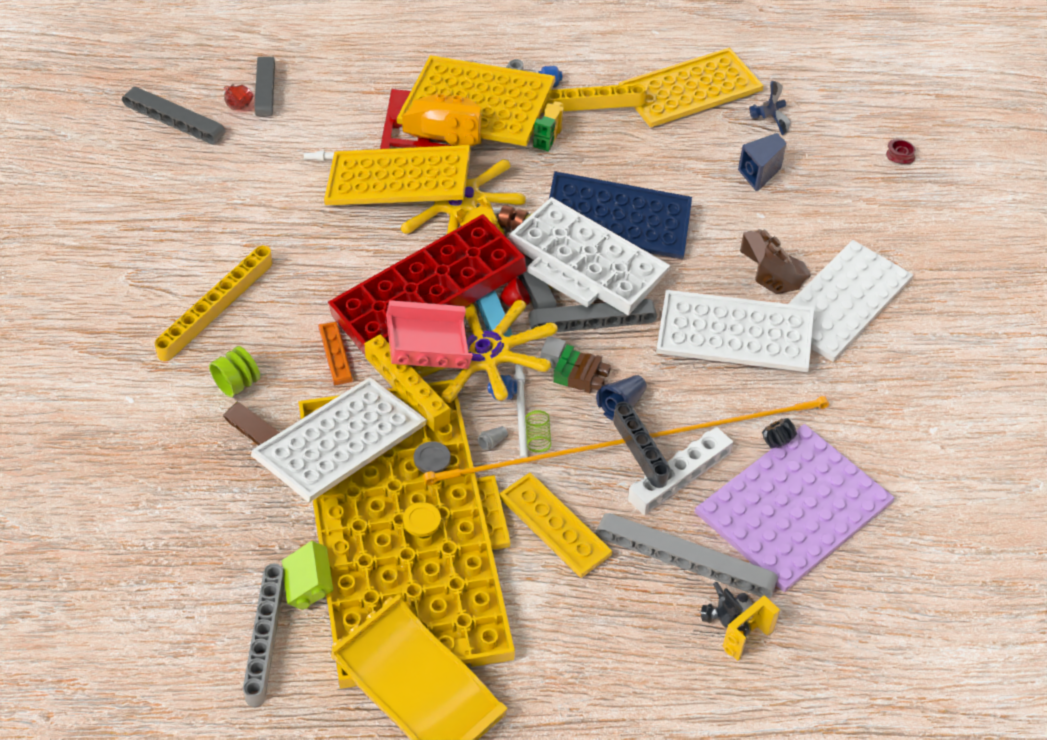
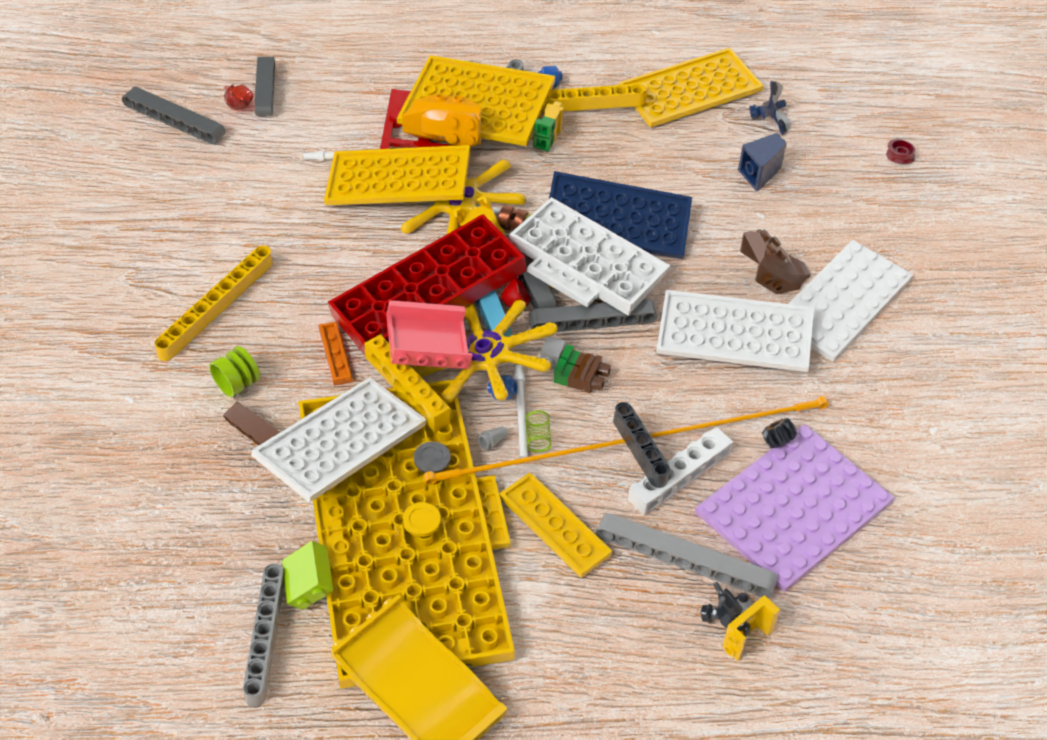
(624, 390): dark blue cone -> none

